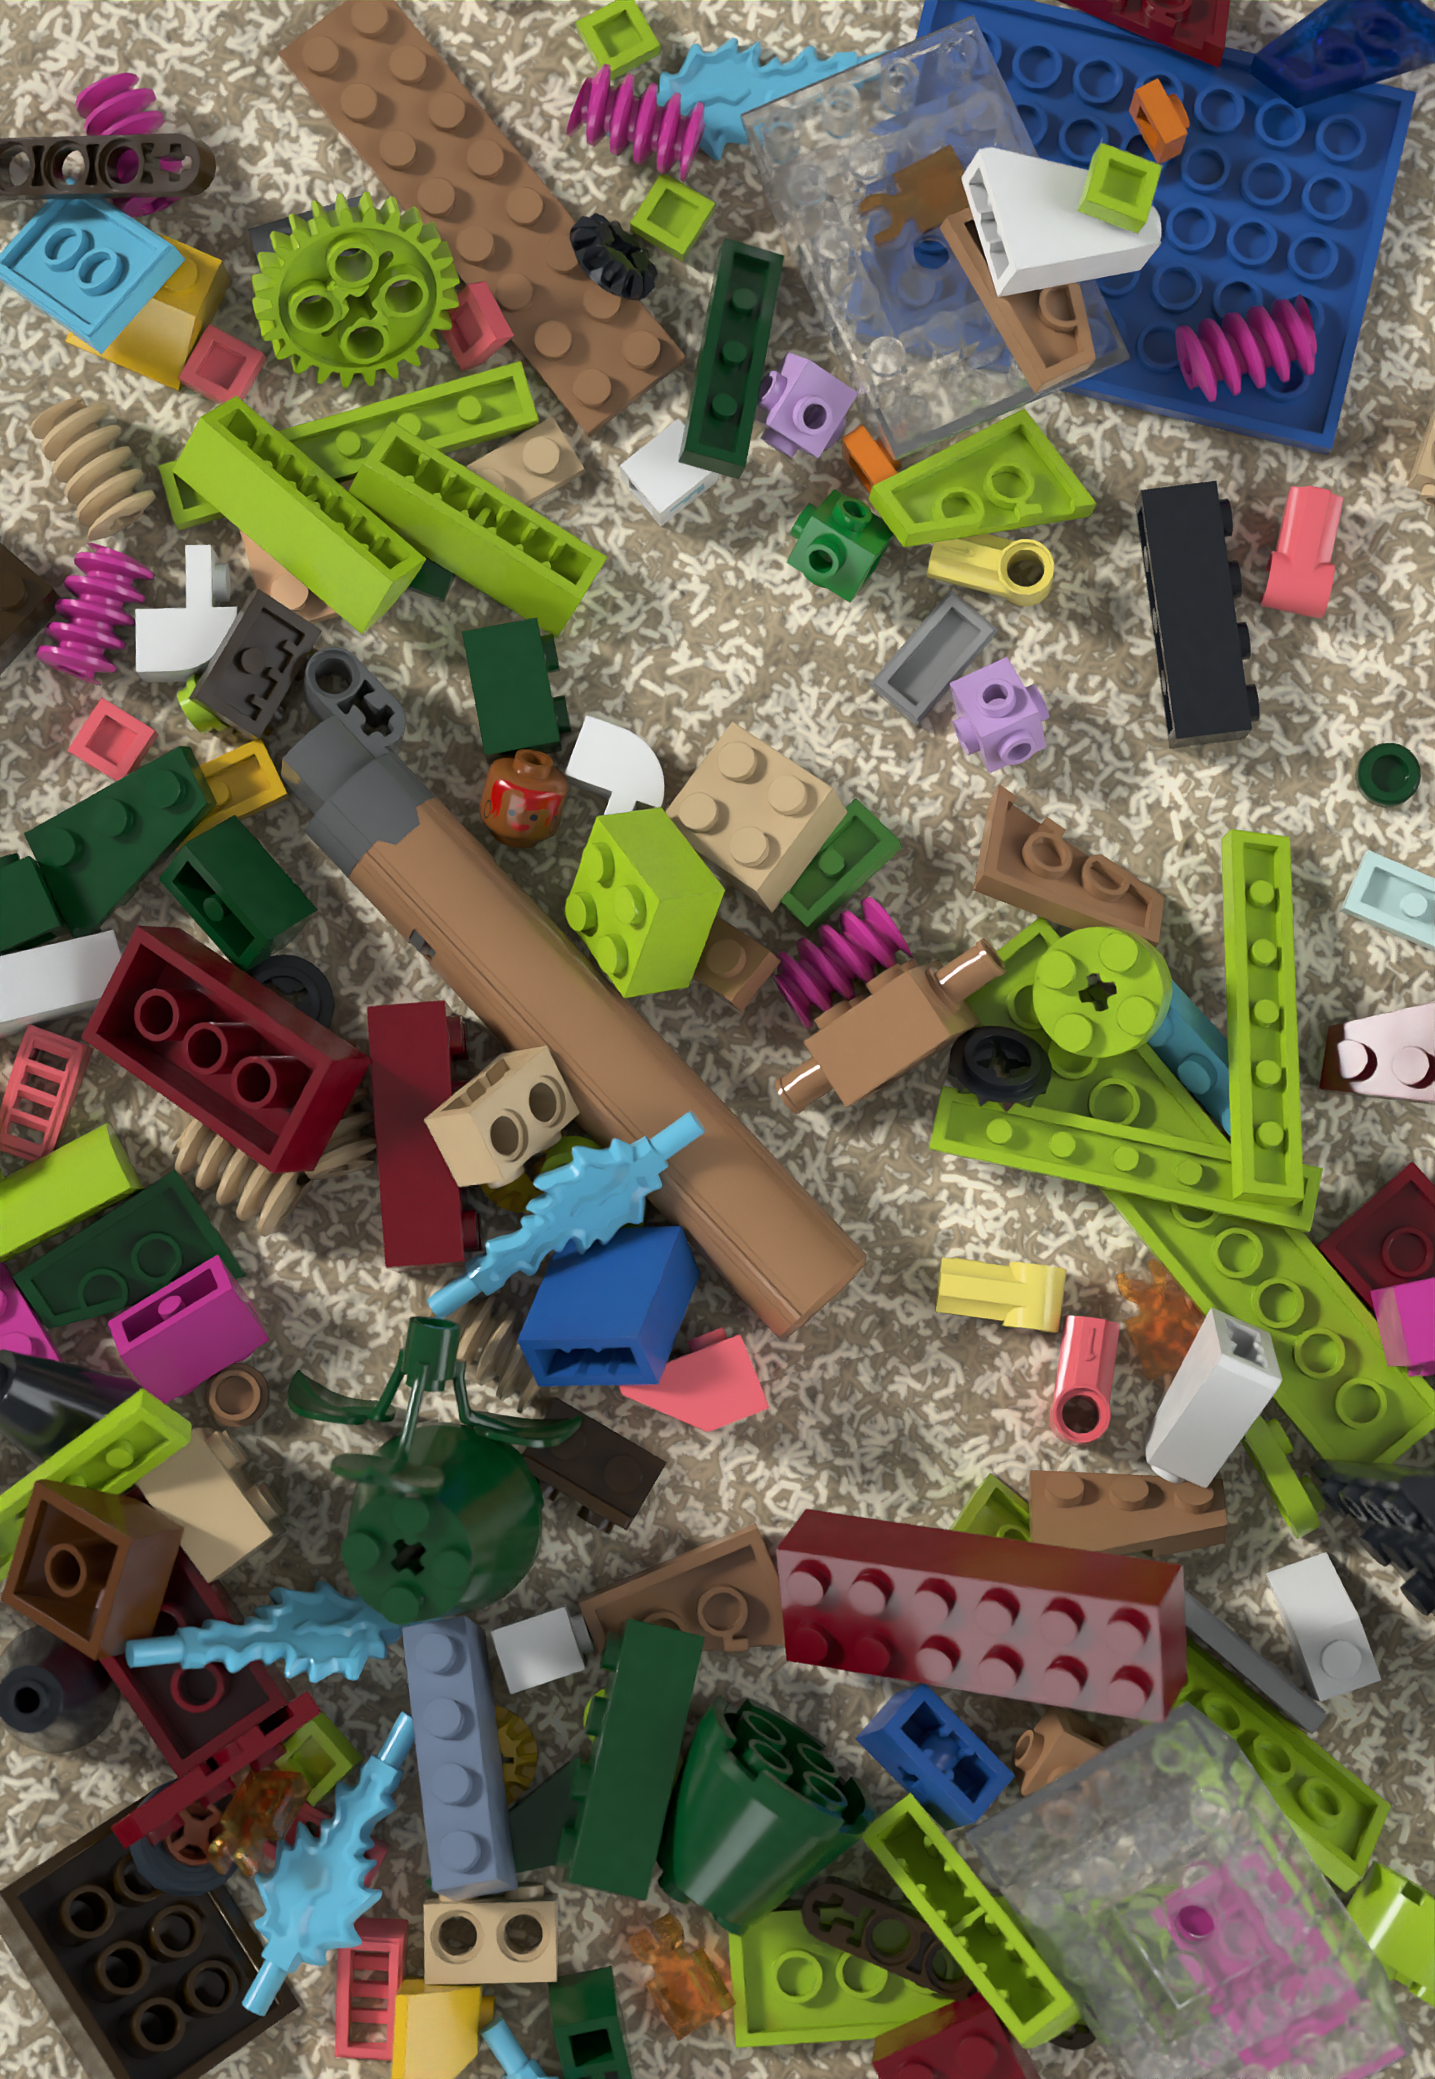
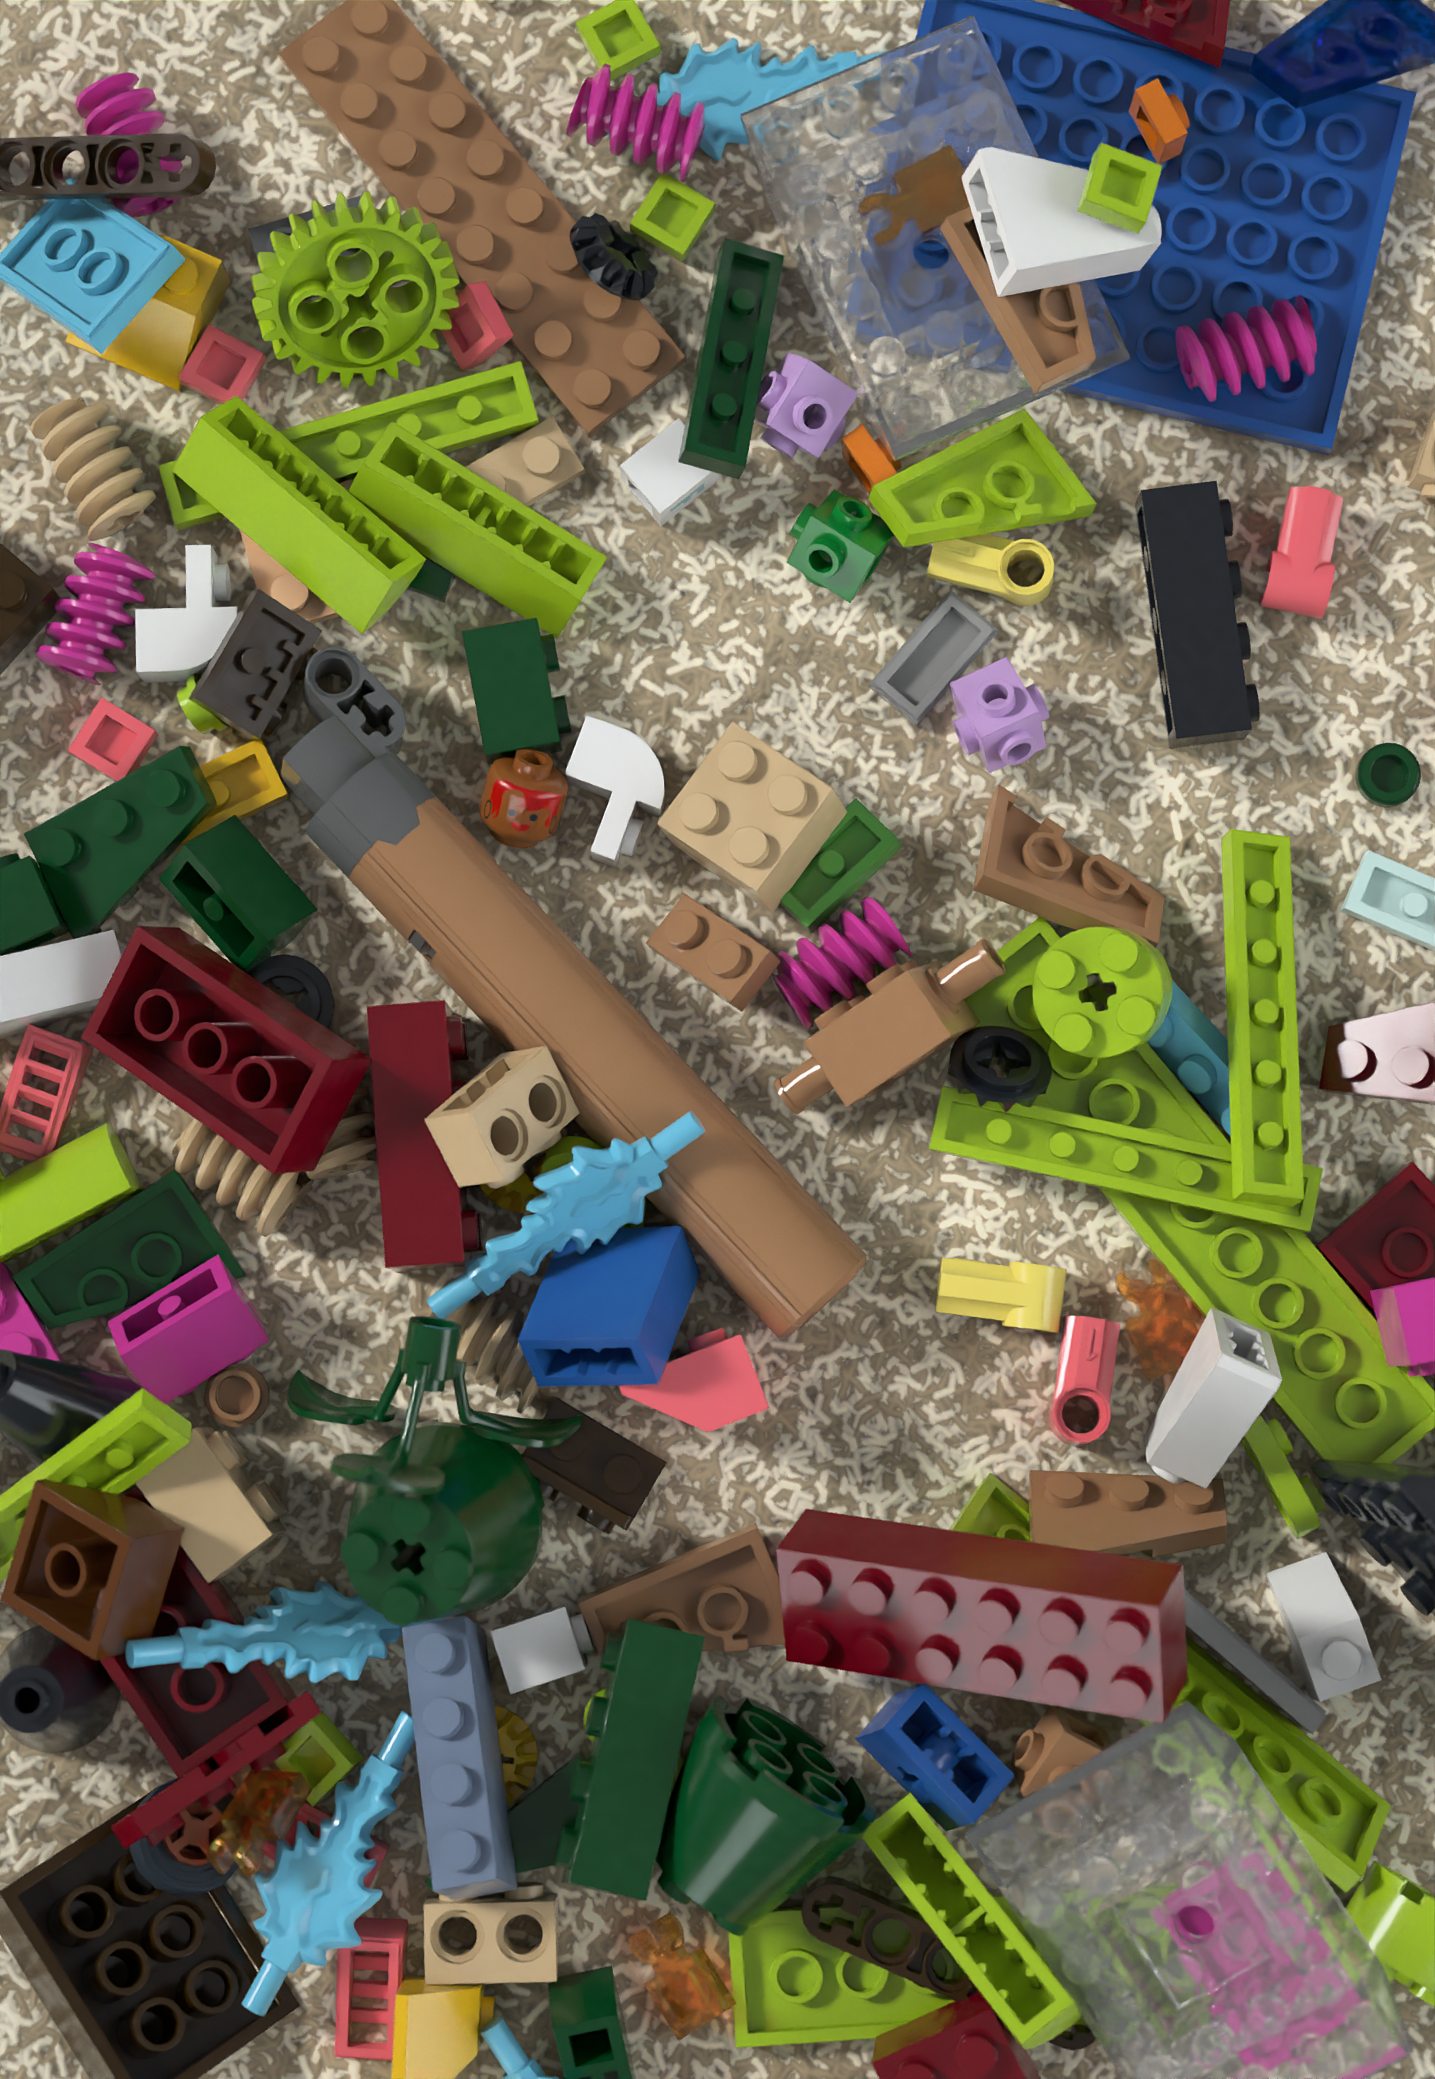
(643, 902): lime brick -> none

